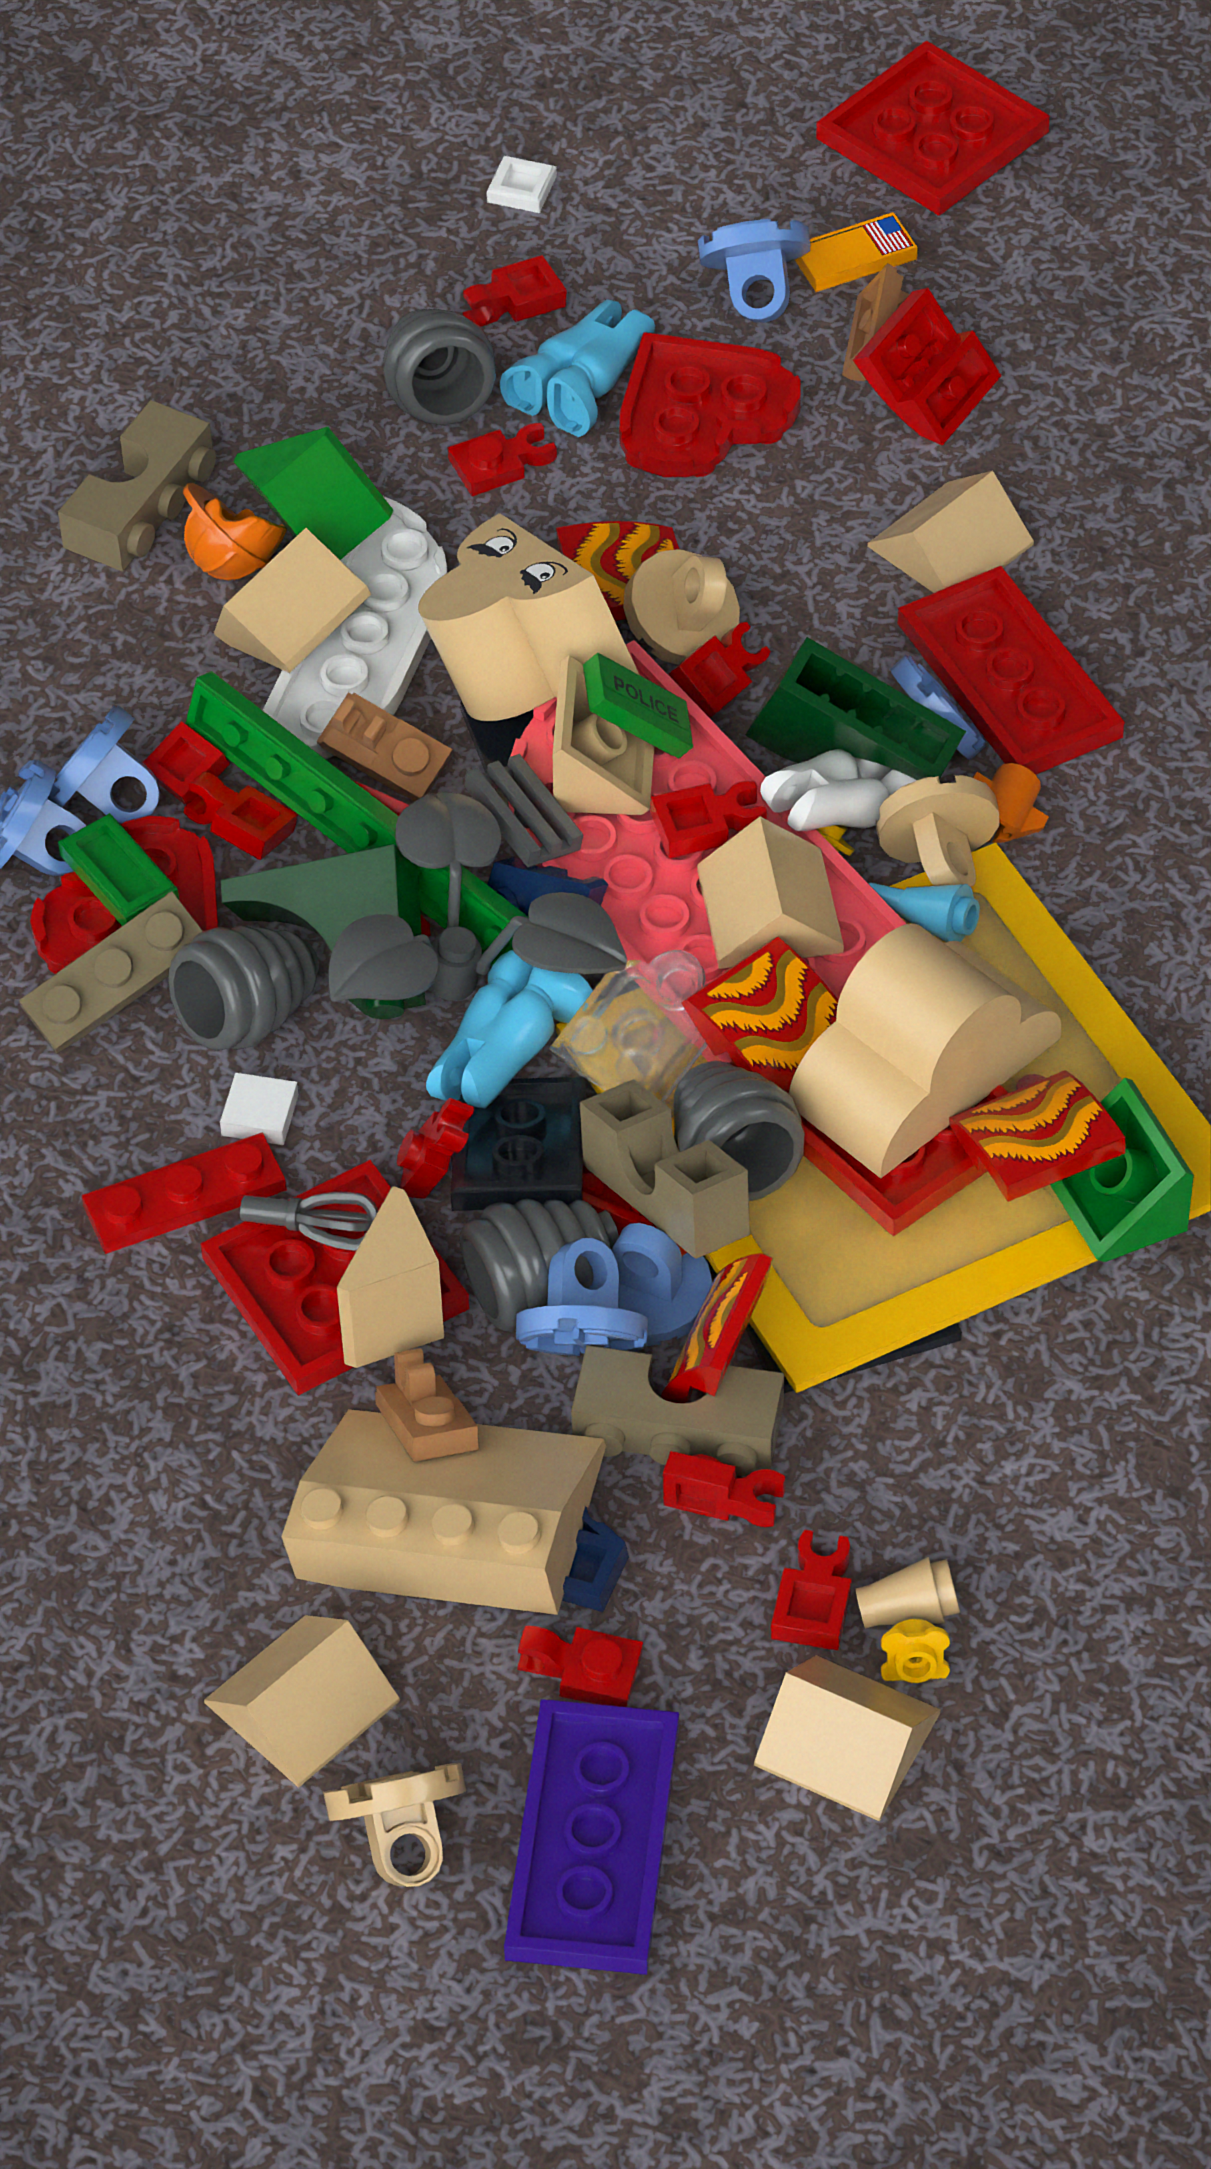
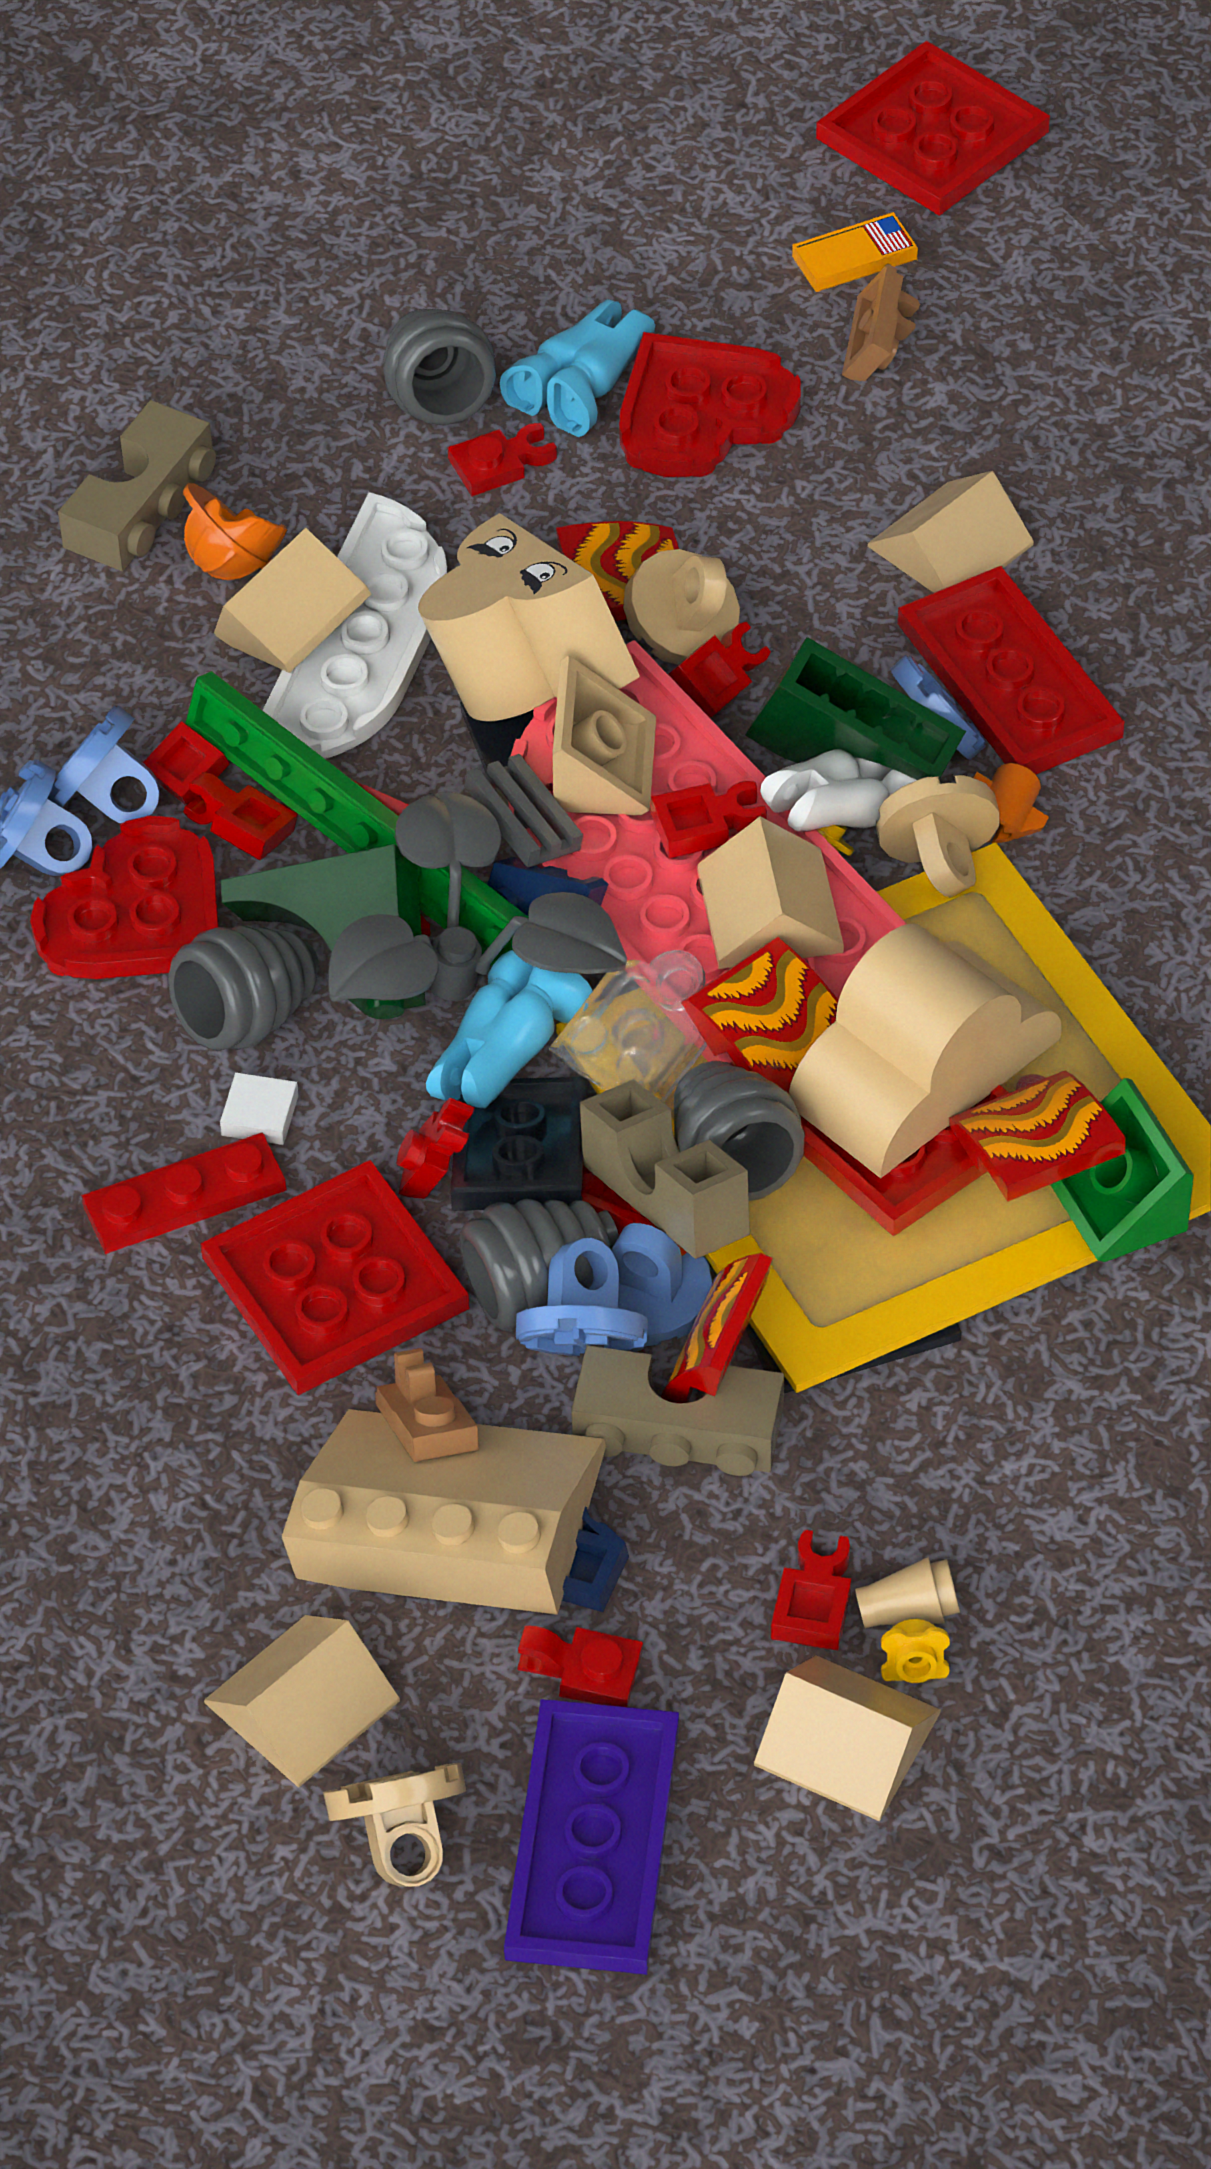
(110, 974): dark tan plate -> none
(115, 868): green tile -> none
(299, 1215): dark grey piece -> none
(317, 487): green slope -> none
(384, 747): medium nougat plate -> none
(390, 1287): tan slope -> none
(518, 288): red plate -> none
(521, 184): white tile -> none
(637, 705): green tile -> none
(711, 1489): red plate -> none
(755, 253): medium blue tile -> none
(927, 367): red slope -> none
(941, 910): medium azure cone -> none

